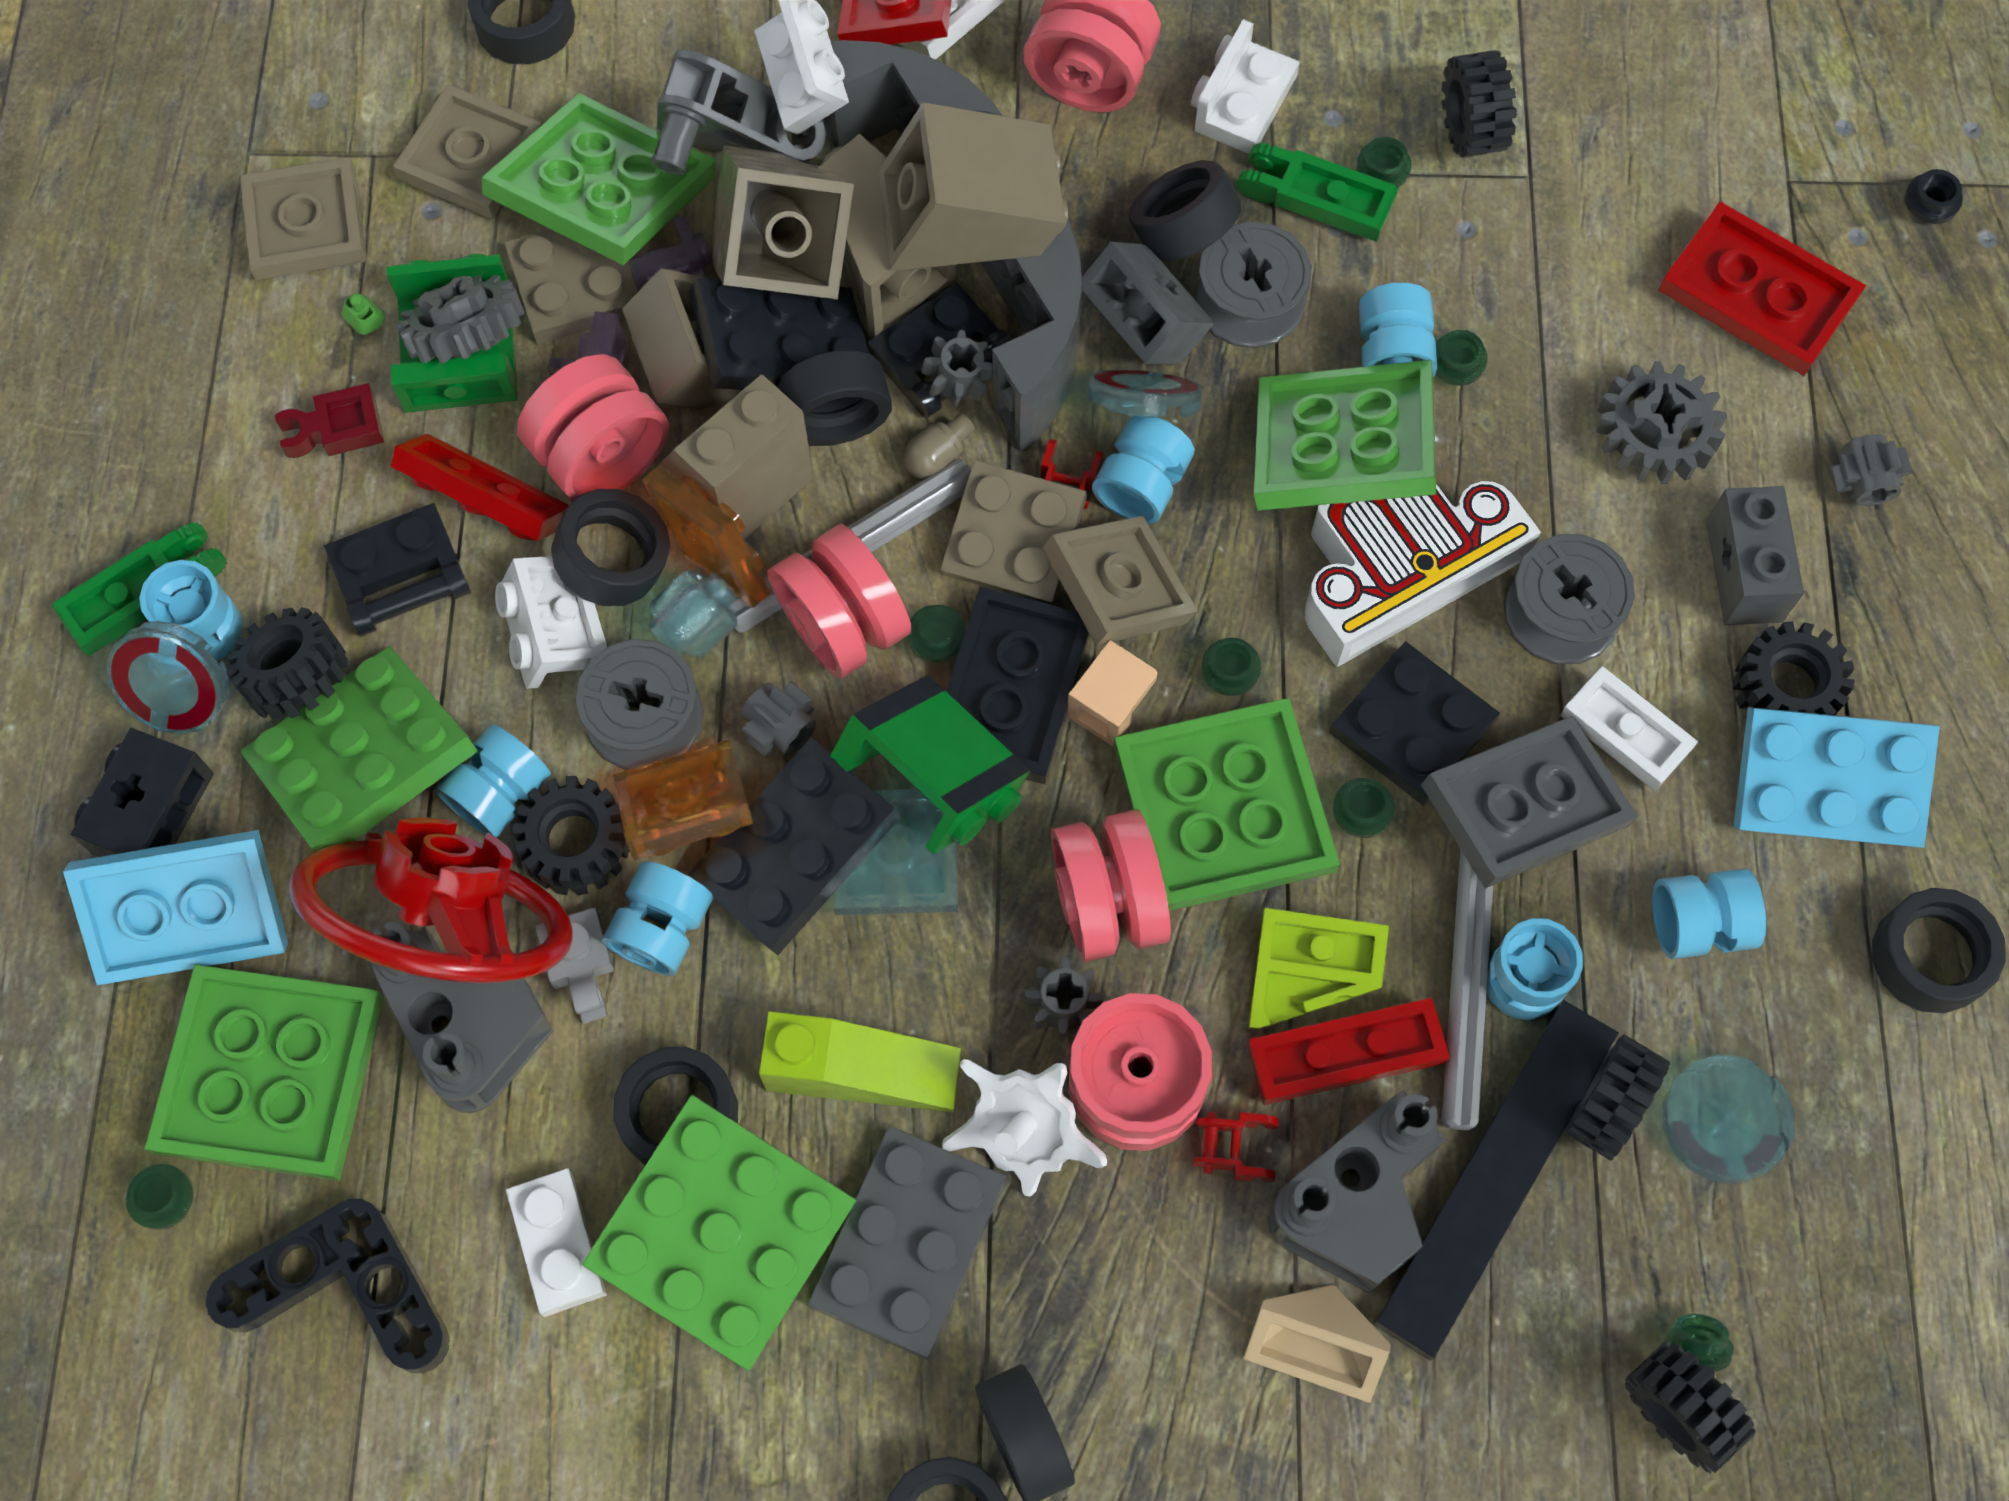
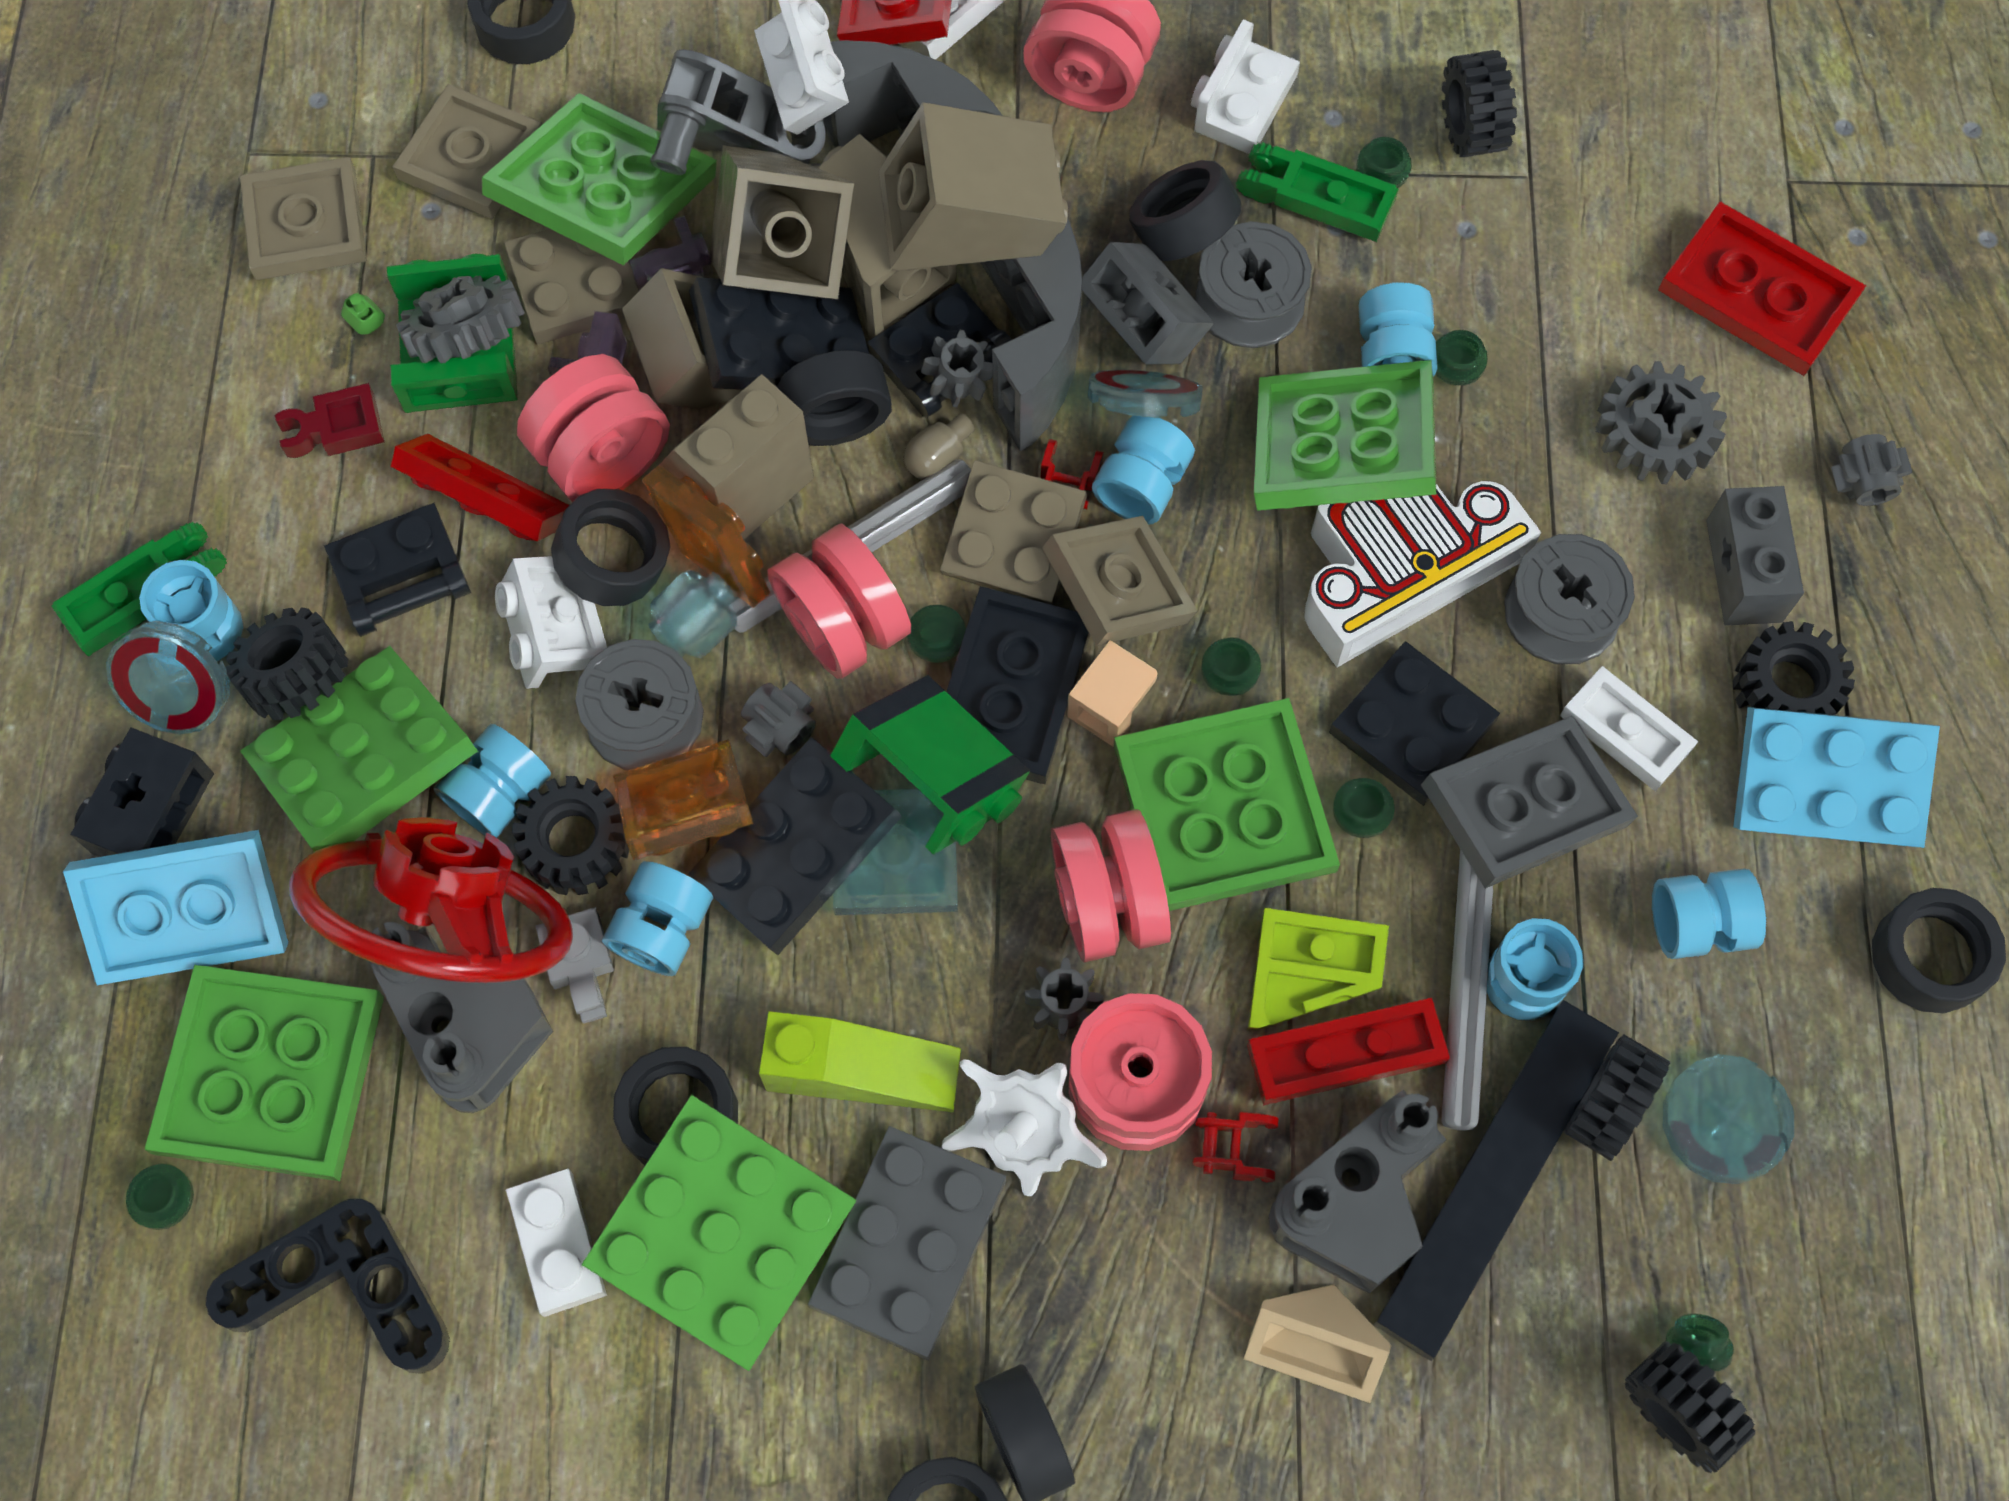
(1941, 187): black plate -> none

